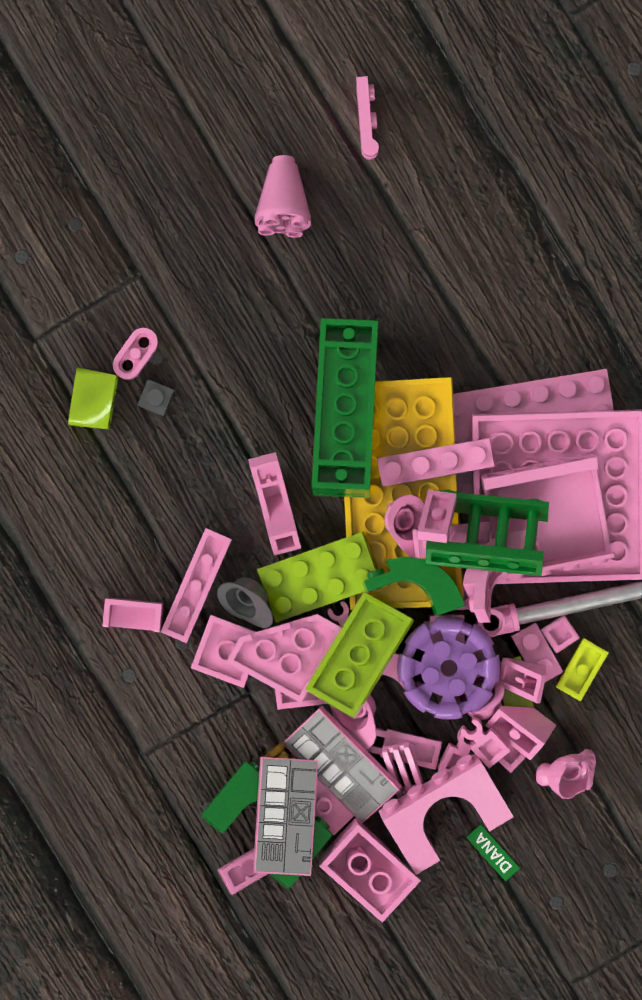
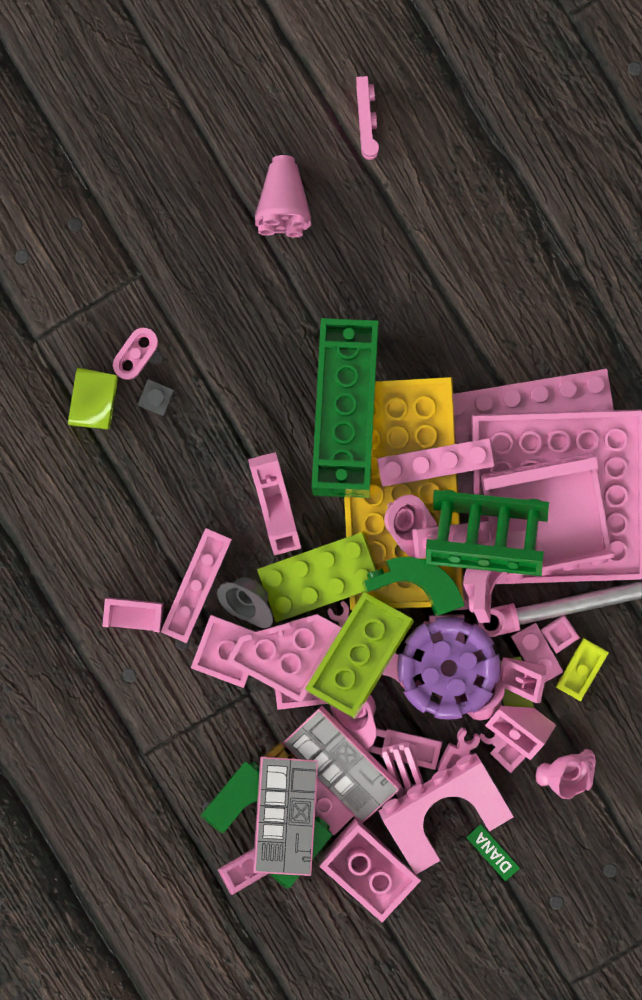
(437, 516): bright pink plate -> none
(487, 745): bright pink plate -> none

